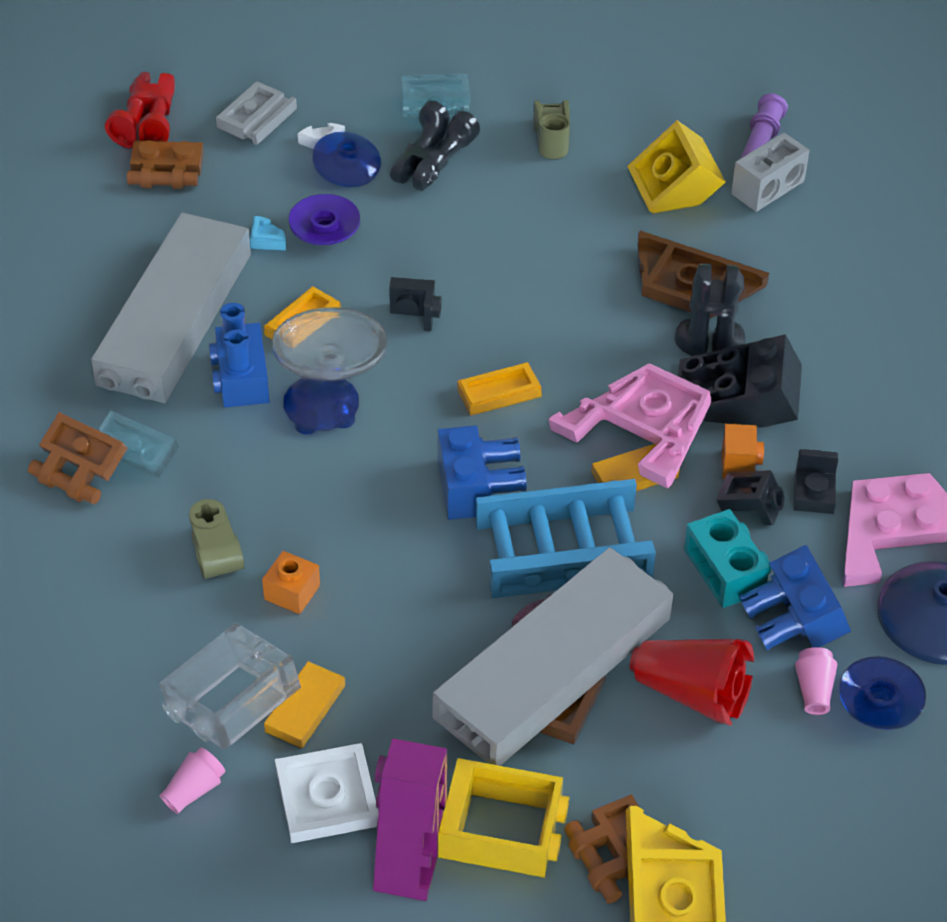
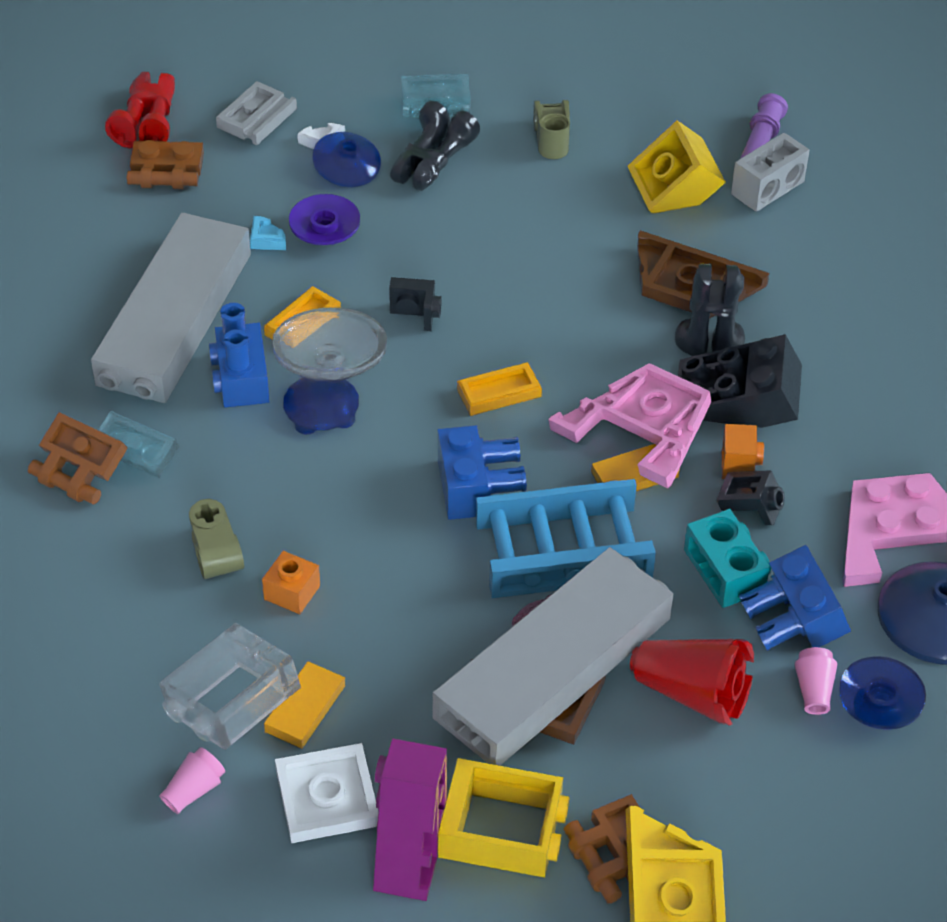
(815, 481): black bracket -> none

